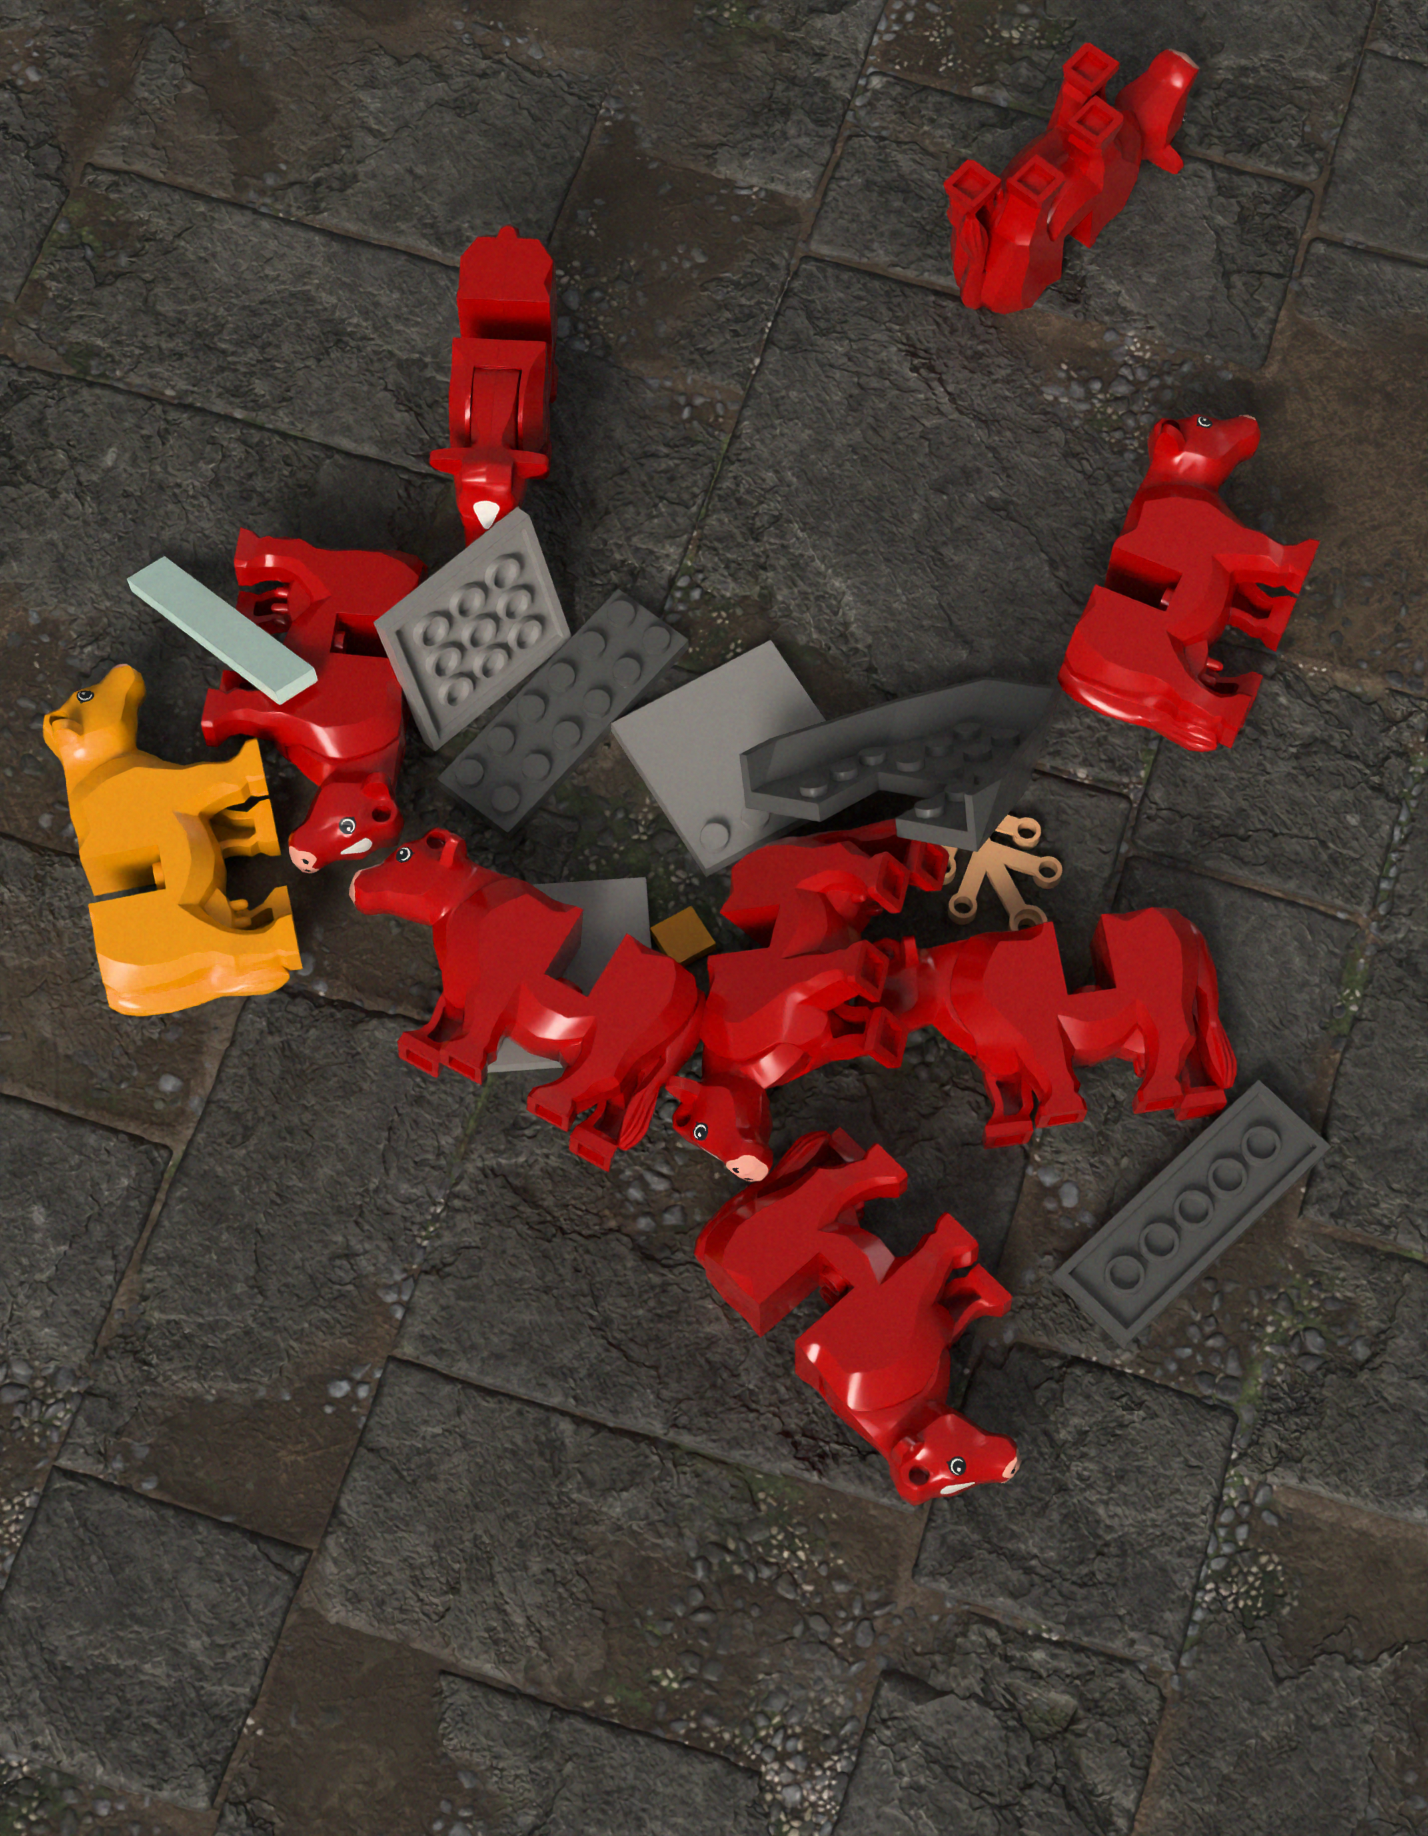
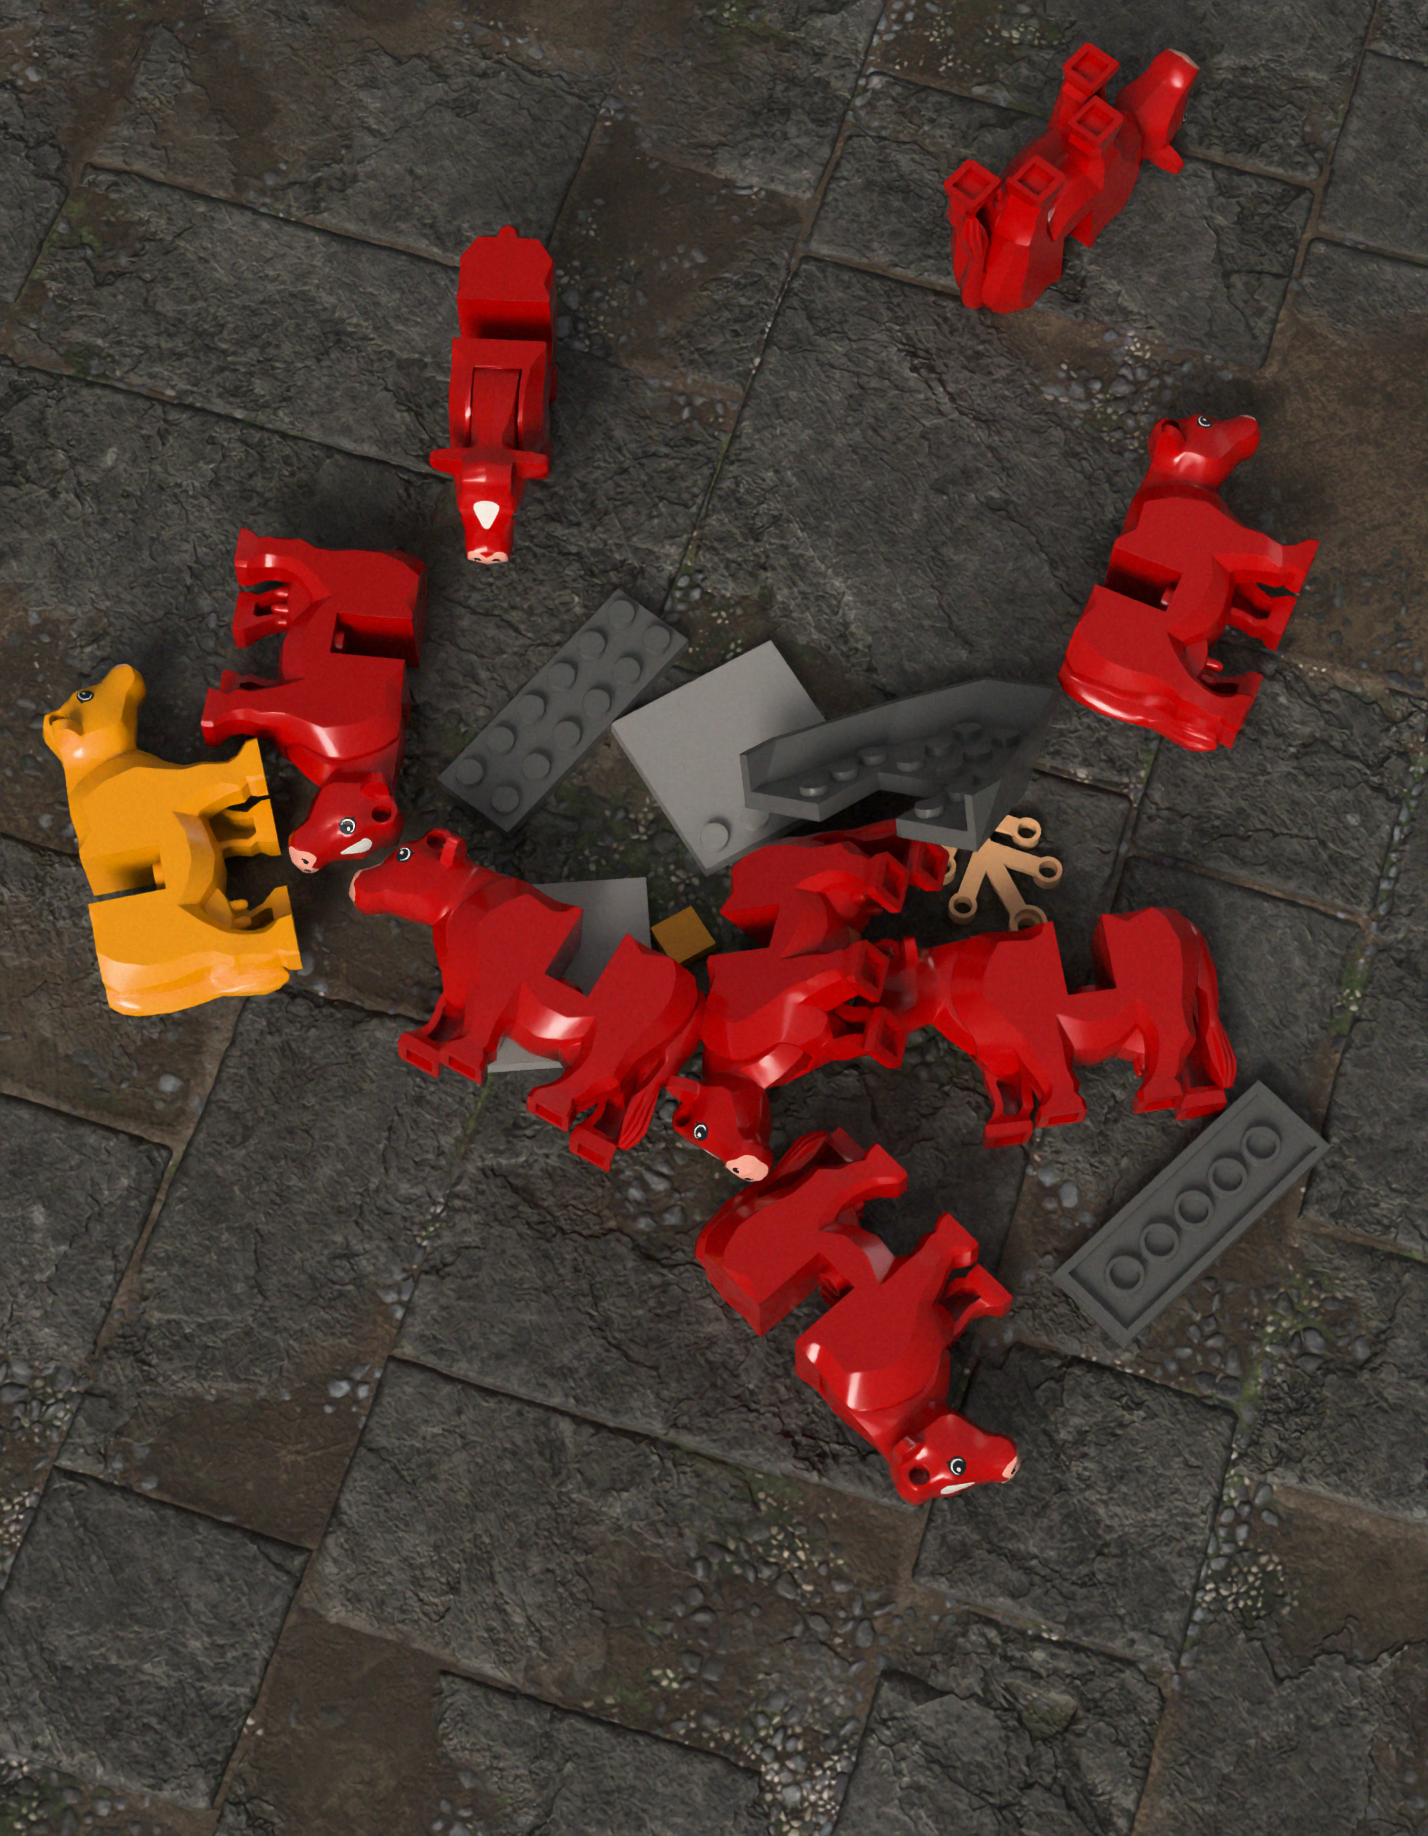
(223, 630): light aqua tile -> none
(474, 629): light grey plate -> none

